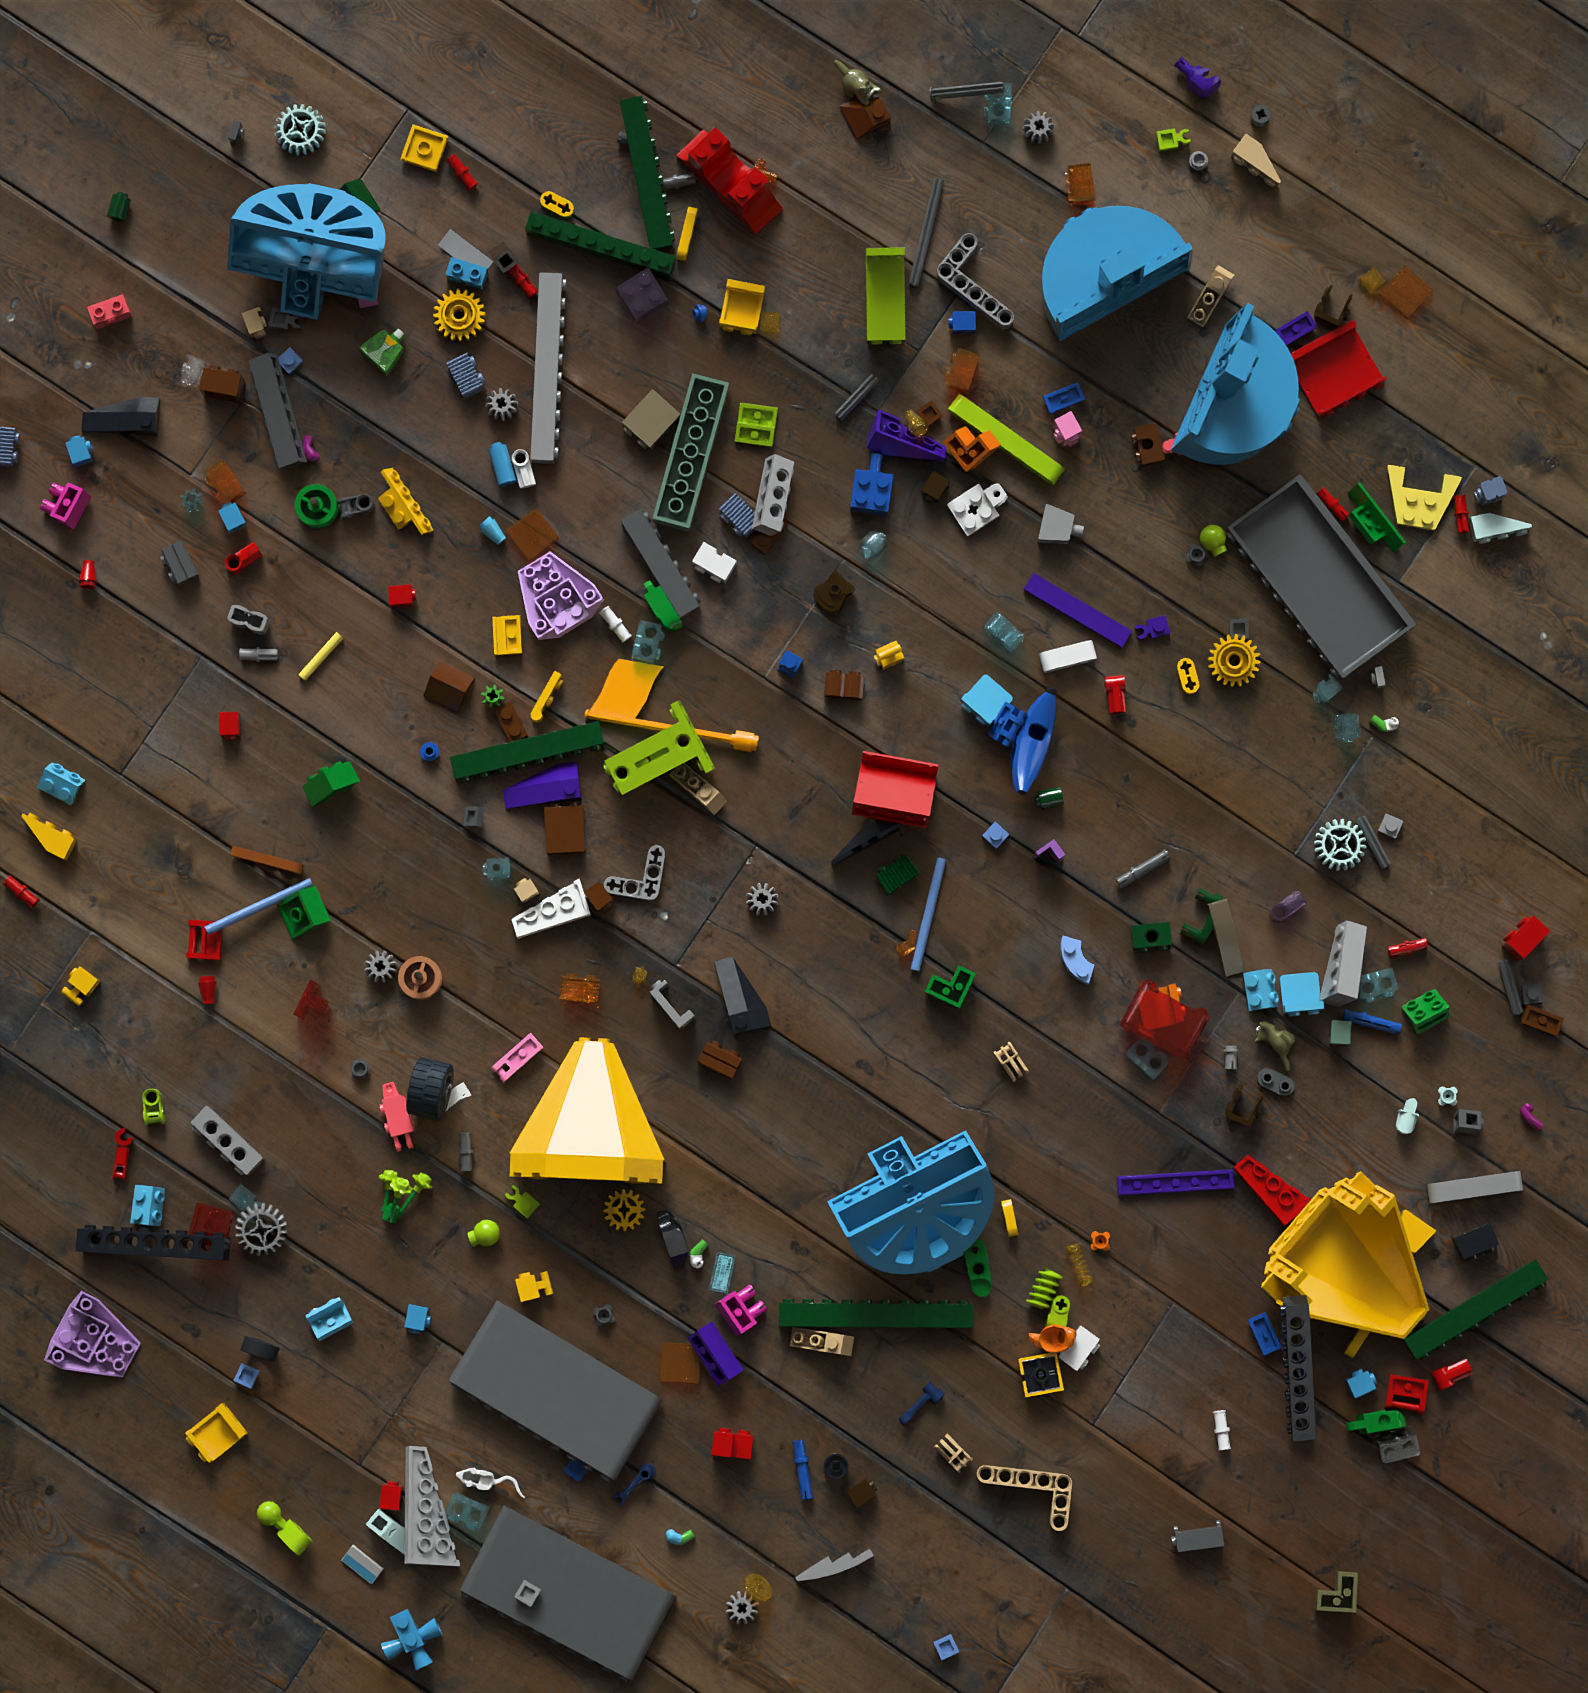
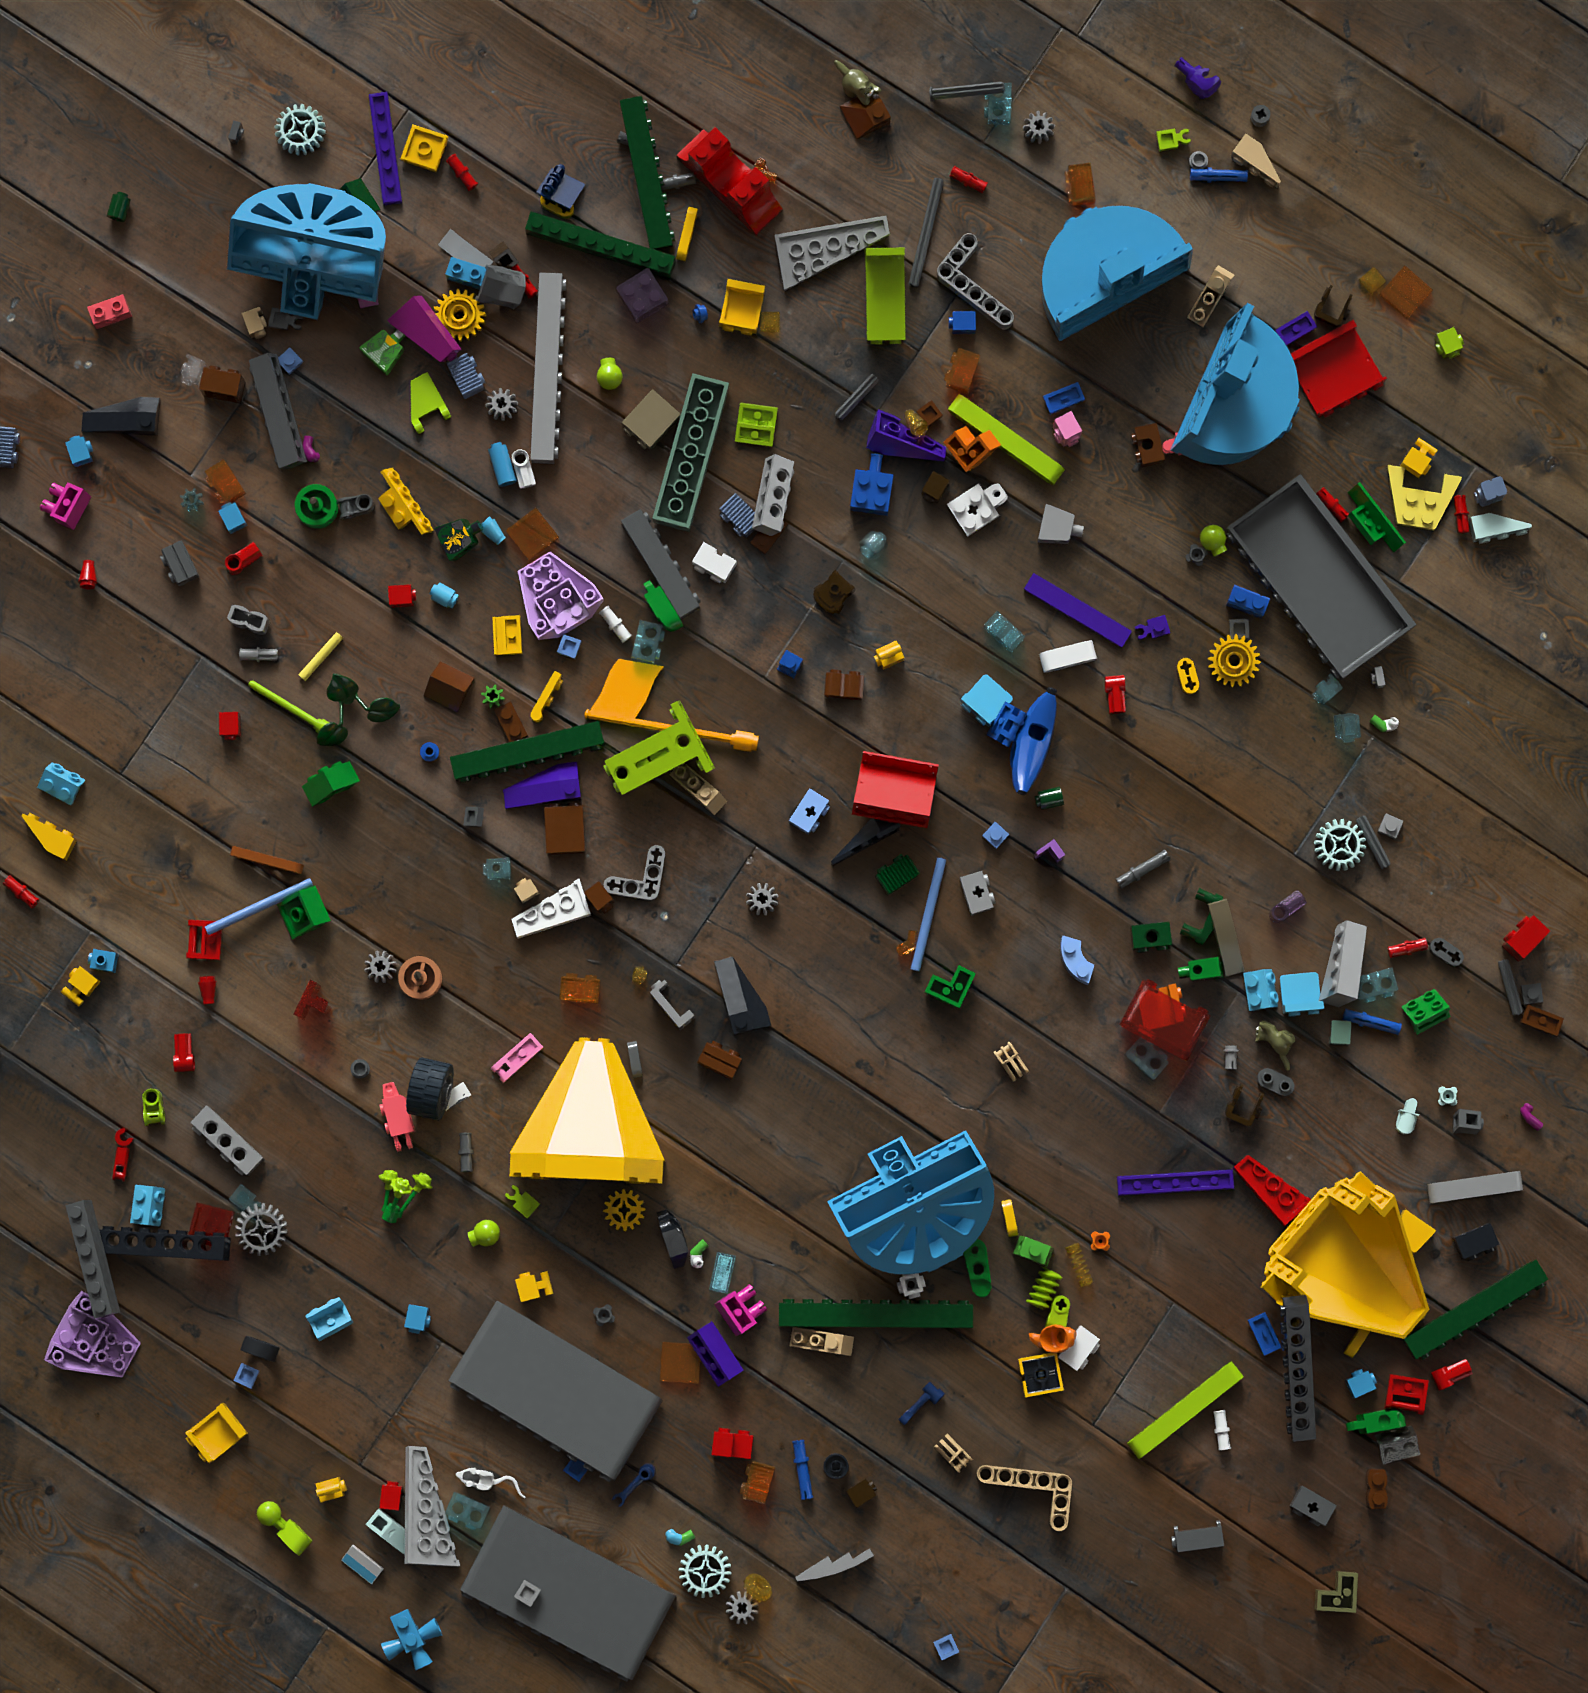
(92, 1259): none -> dark grey brick
(103, 960): none -> dark azure brick
(183, 1059): none -> red piece
(318, 724): none -> lime piece
(330, 1489): none -> yellow brick
(345, 691): none -> dark green plant
(385, 148): none -> dark purple tile
(425, 329): none -> magenta slope
(425, 400): none -> lime flag
(444, 595): none -> medium azure brick
(458, 537): none -> torso
(502, 287): none -> dark grey slope
(560, 187): none -> dark blue hinge
(569, 646): none -> medium blue plate
(609, 374): none -> lime piece
(634, 1059): none -> dark grey beam
(706, 1554): none -> light aqua gear
(758, 1482): none -> clear orange brick
(800, 818): none -> light blue brick
(816, 249): none -> light grey wing
(914, 1292): none -> white brick
(968, 179): none -> red pin
(969, 884): none -> light grey brick
(1033, 1250): none -> bright green torso
(1185, 1410): none -> lime beam
(1210, 969): none -> green torso
(1218, 175): none -> blue pin
(1248, 601): none -> blue brick
(1324, 1507): none -> dark grey brick
(1376, 1494): none -> reddish brown brick
(1417, 461): none -> yellow brick
(1443, 955): none -> dark grey beam
(1449, 343): none -> lime brick

